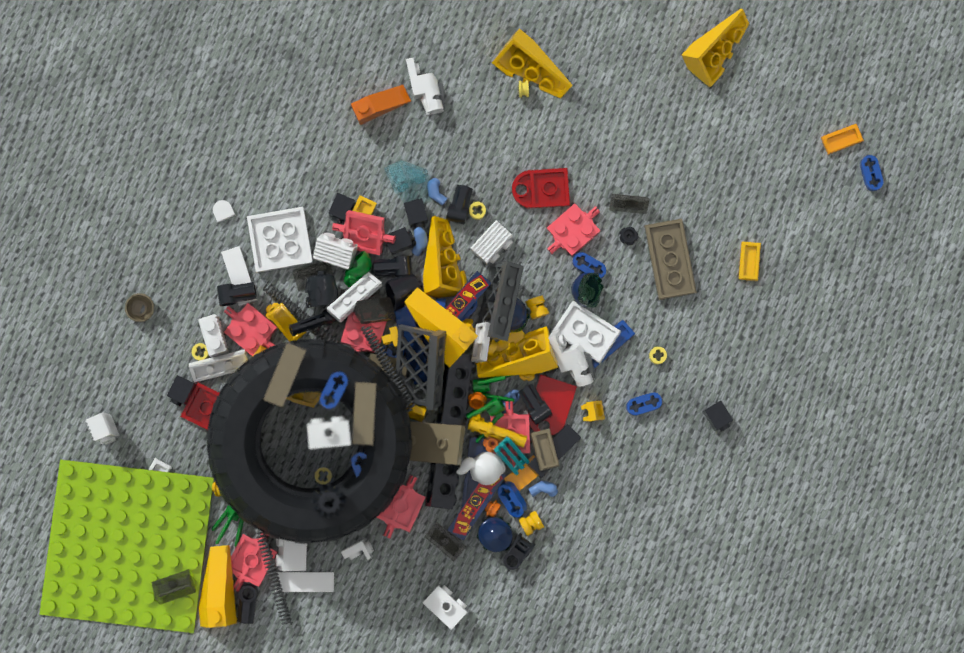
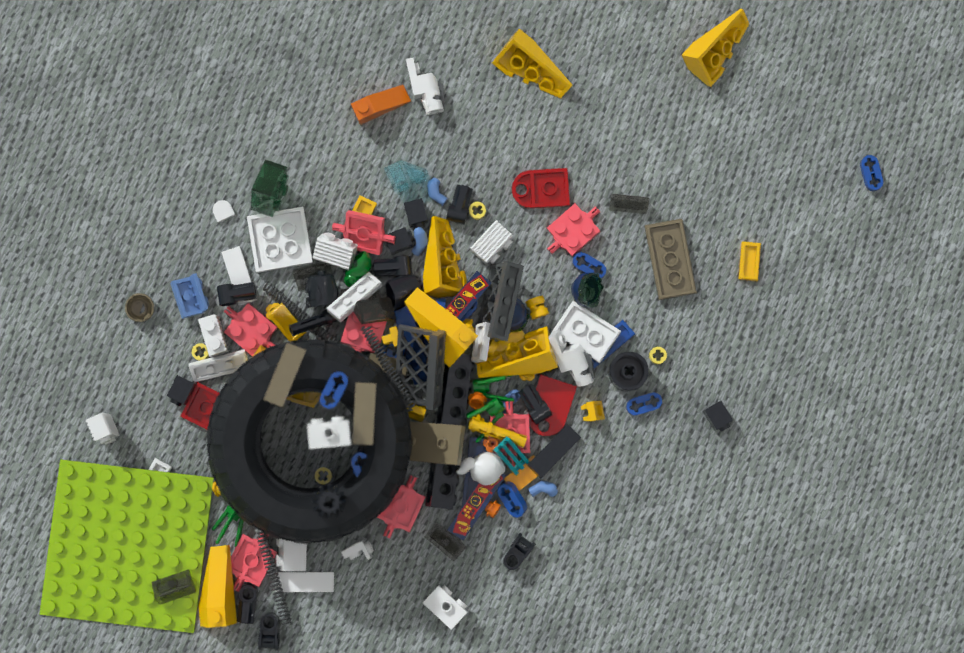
(190, 296): none -> medium blue bracket
(269, 188): none -> clear green brick
(269, 633): none -> black piece
(339, 208): black brick -> none
(495, 534): dark blue hair -> none
(523, 89): light yellow bush -> none
(531, 523): yellow wheel -> none
(544, 449): dark tan tile -> none
(633, 235): black plate -> none
(639, 371): none -> black brick
(842, 139): light orange tile -> none

